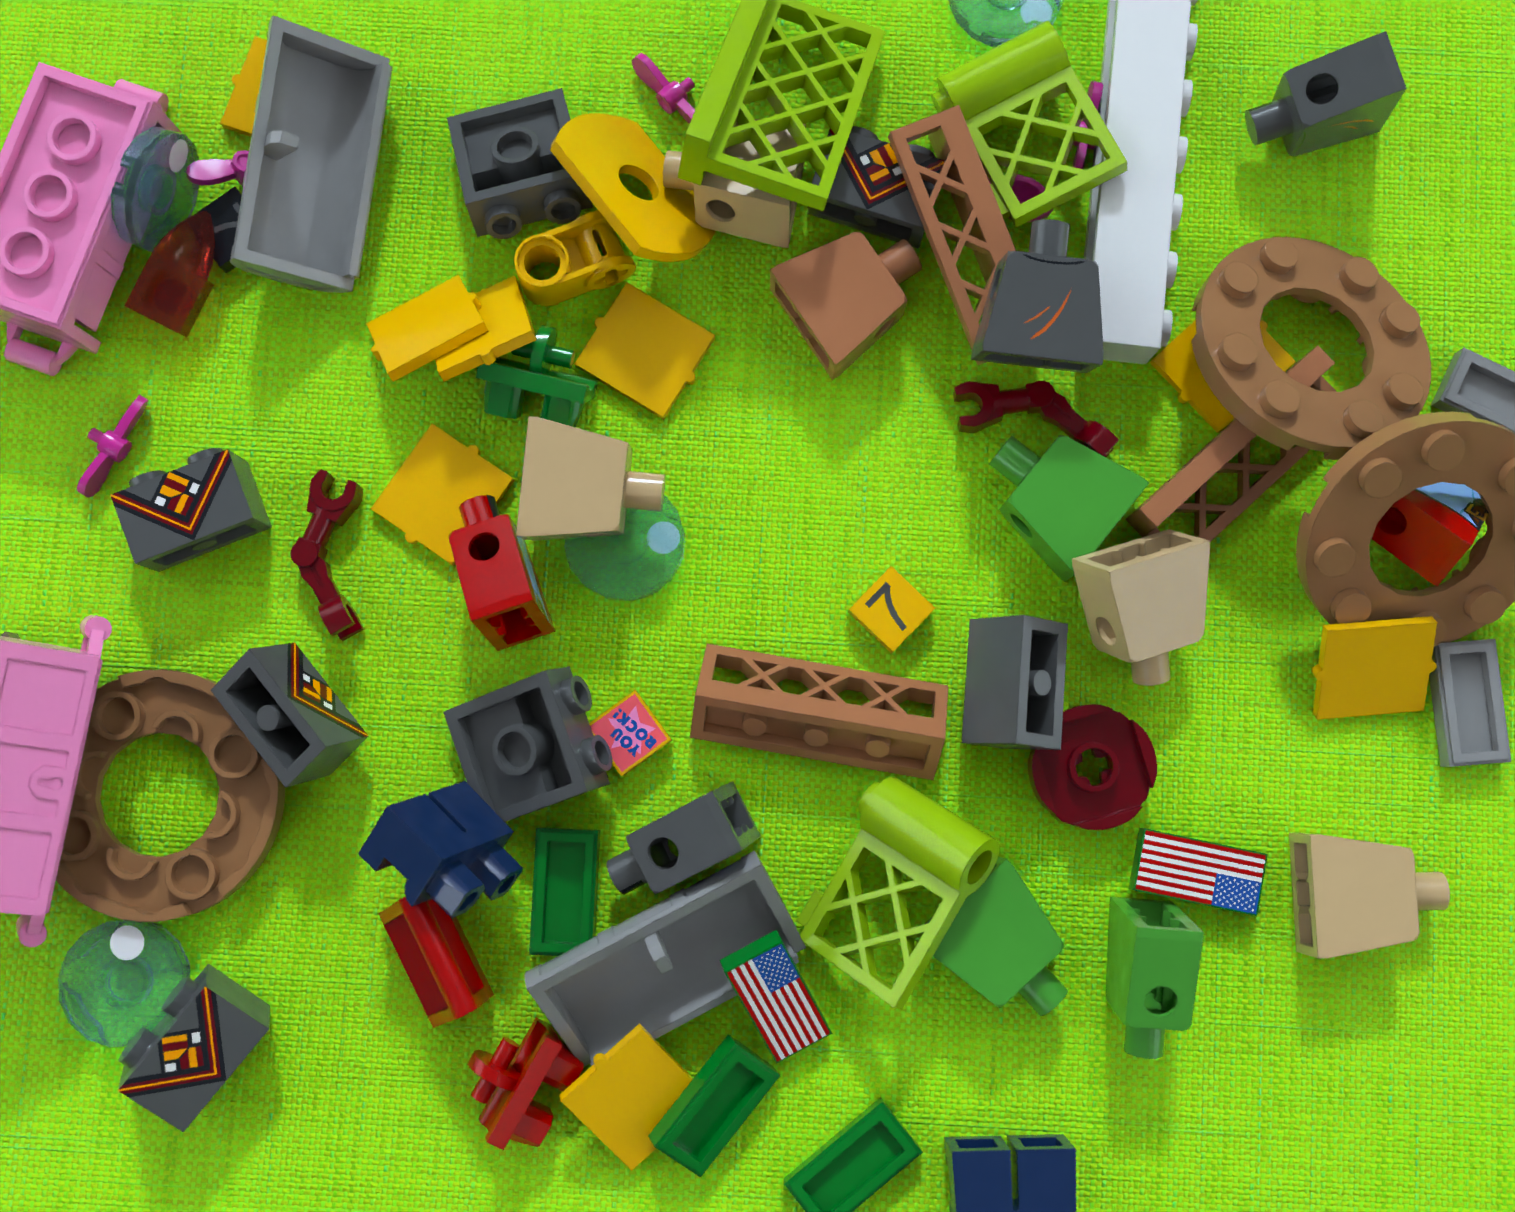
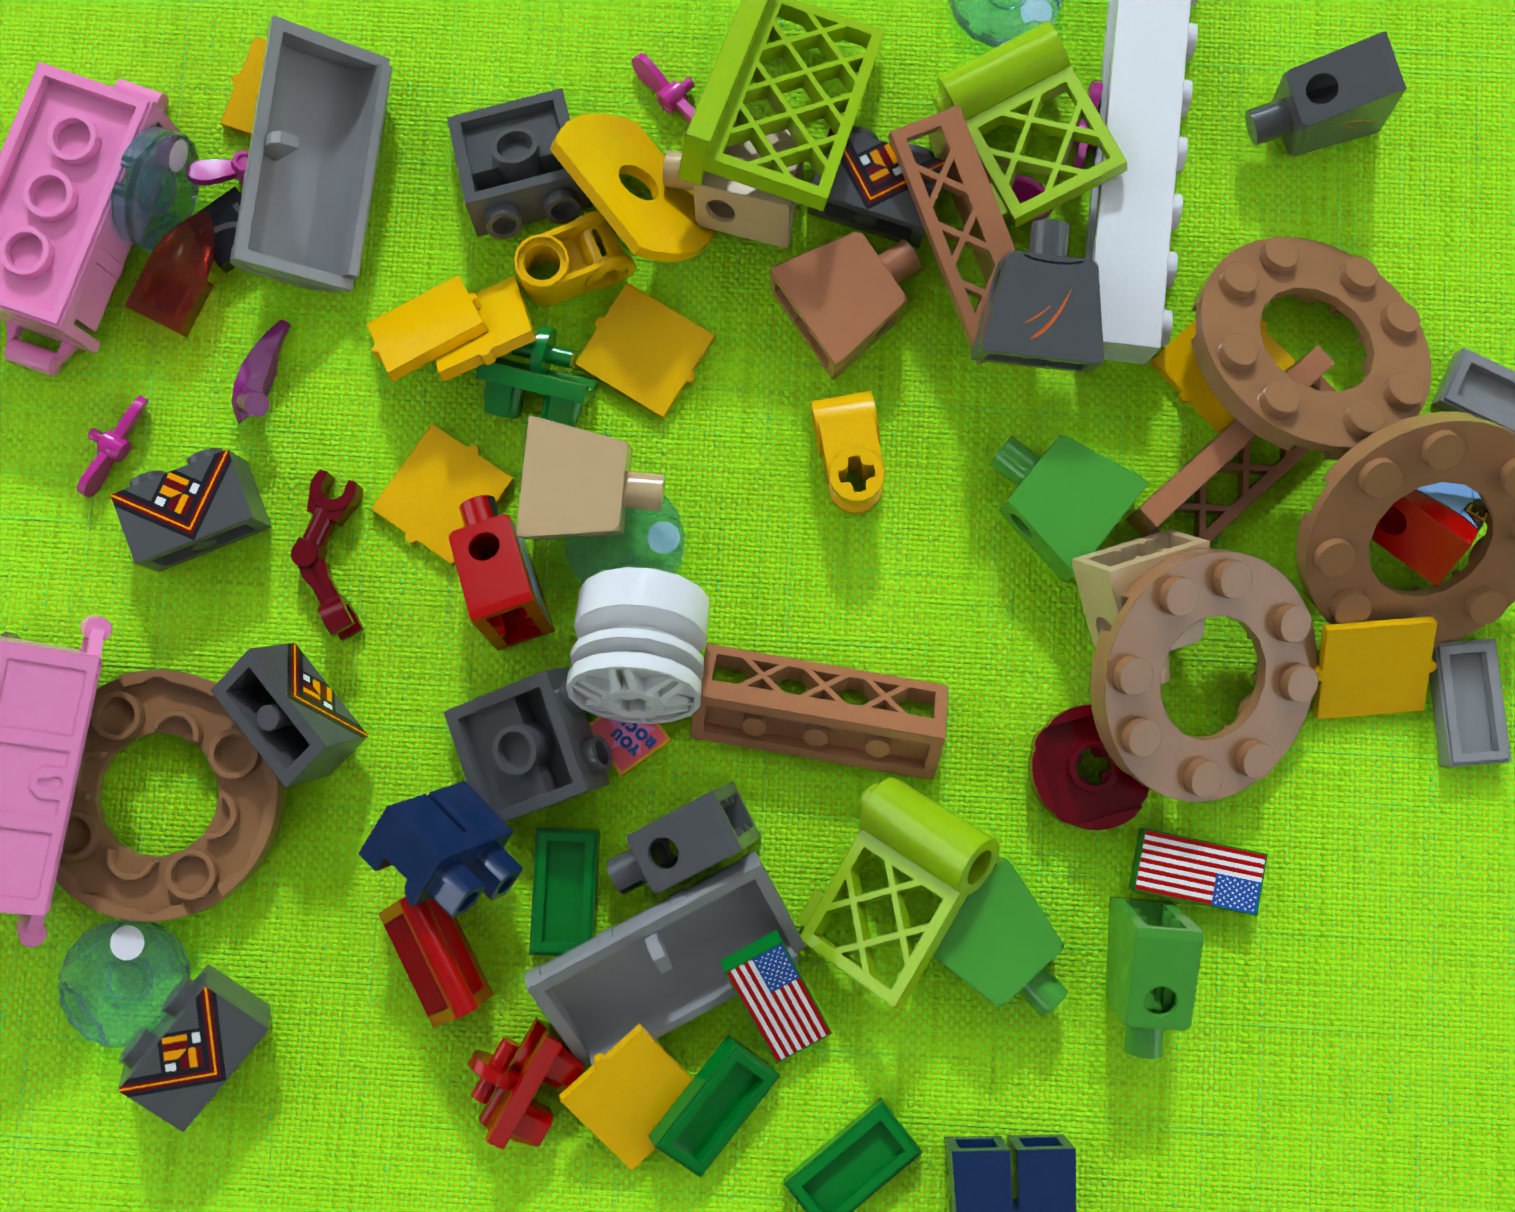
(258, 374): none -> magenta bar
(639, 646): none -> white wheel
(849, 442): none -> yellow piece
(891, 609): yellow tile -> none
(1015, 683): dark grey brick -> none
(1033, 398): dark red piece -> none
(1131, 661): none -> medium nougat plate
(1357, 894): tan torso -> none

